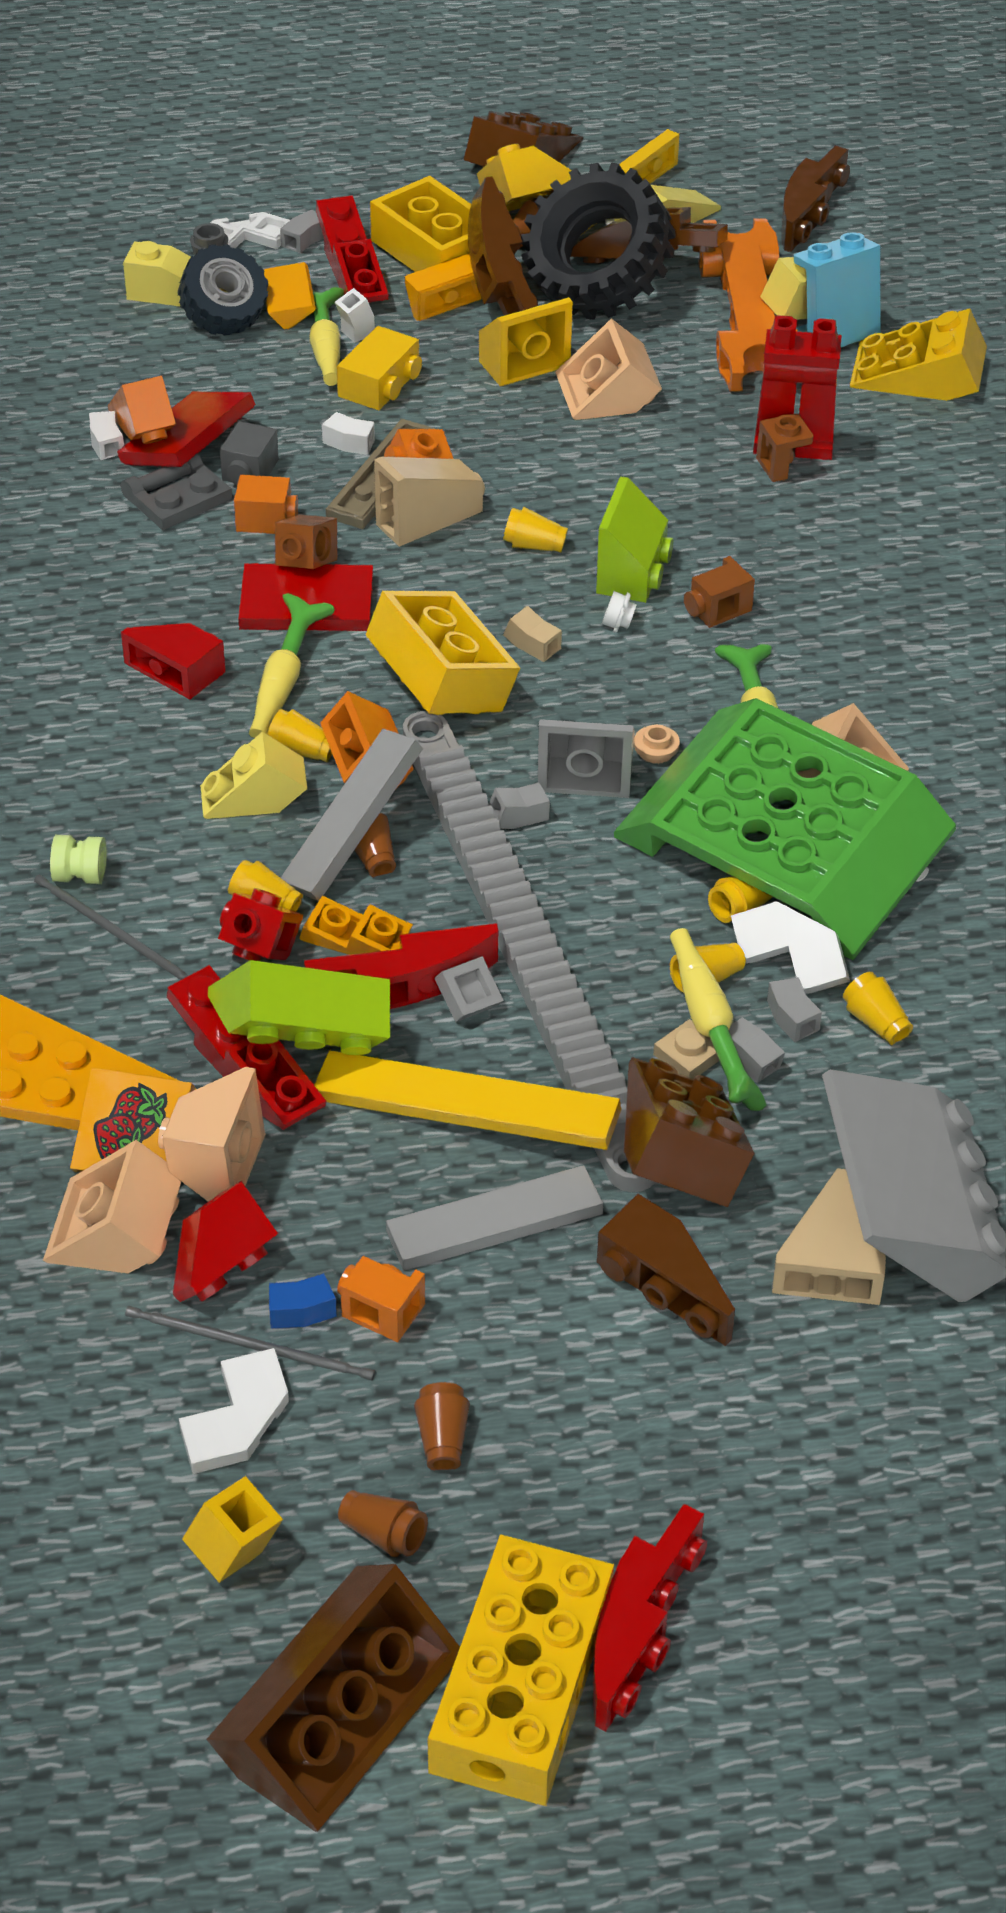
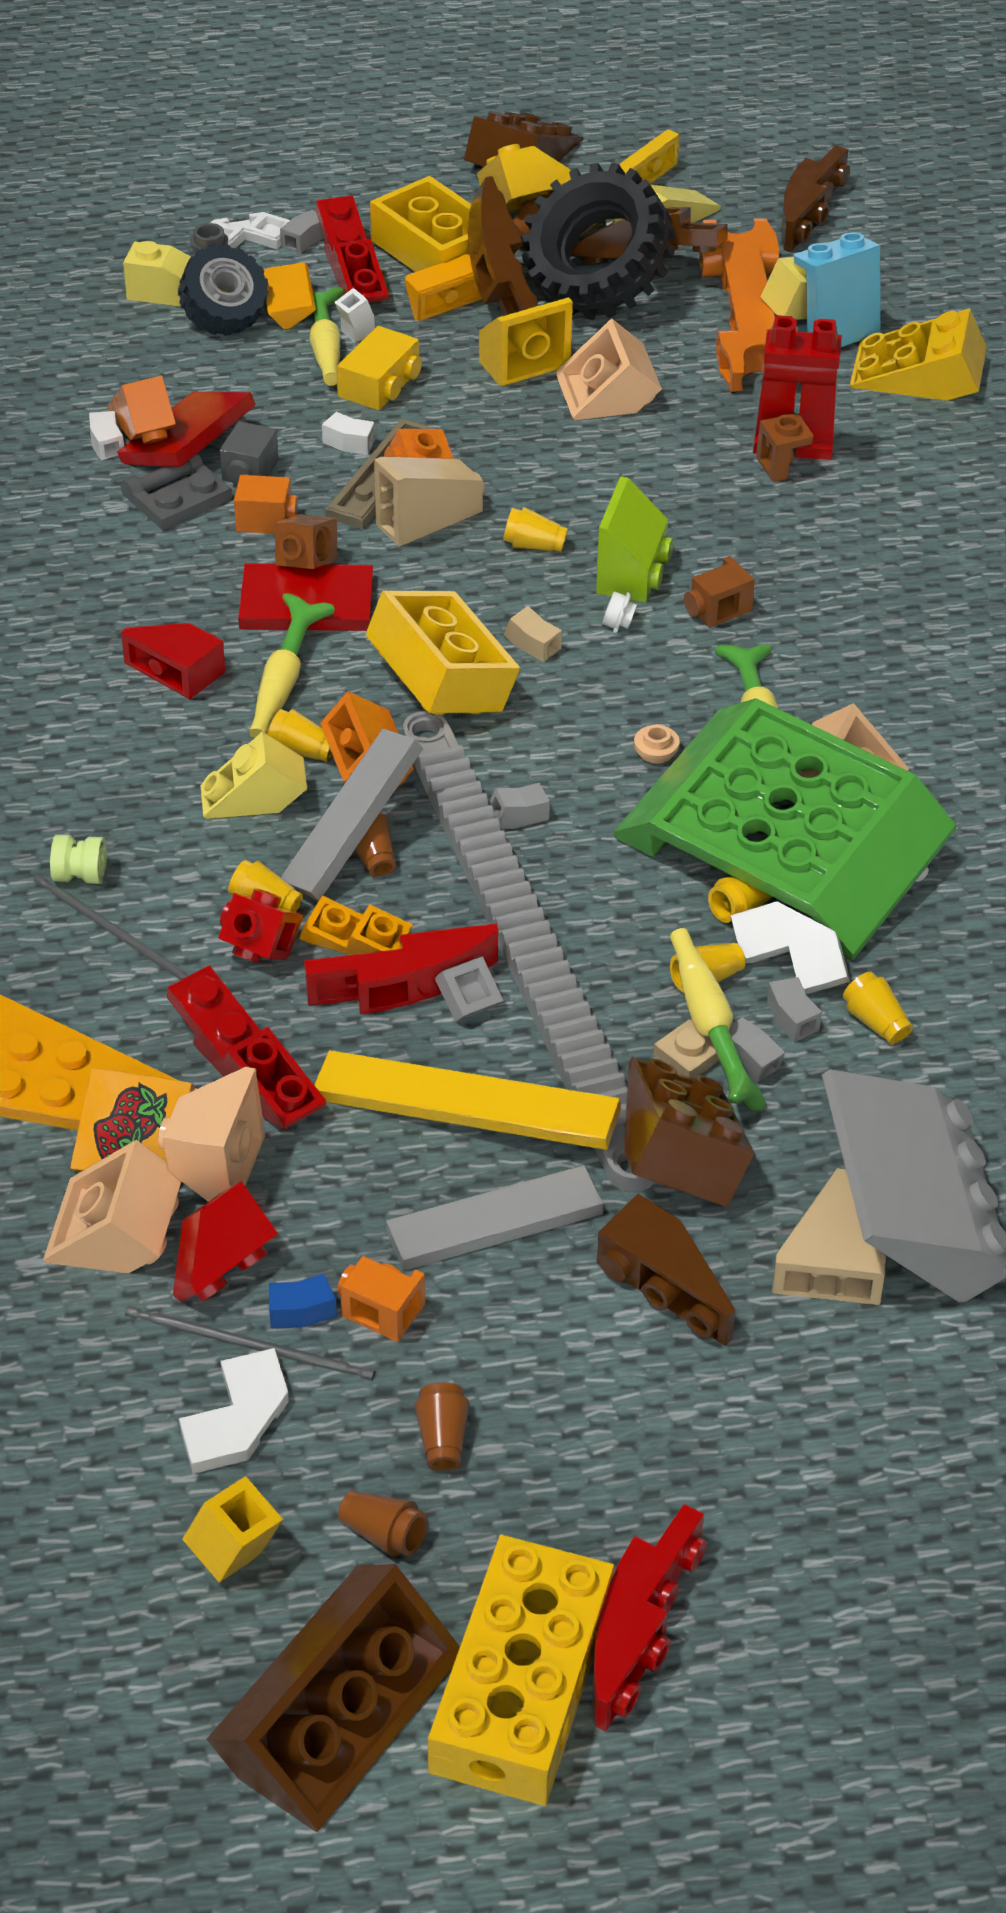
(304, 1006): lime slope -> none
(585, 758): light grey slope -> none

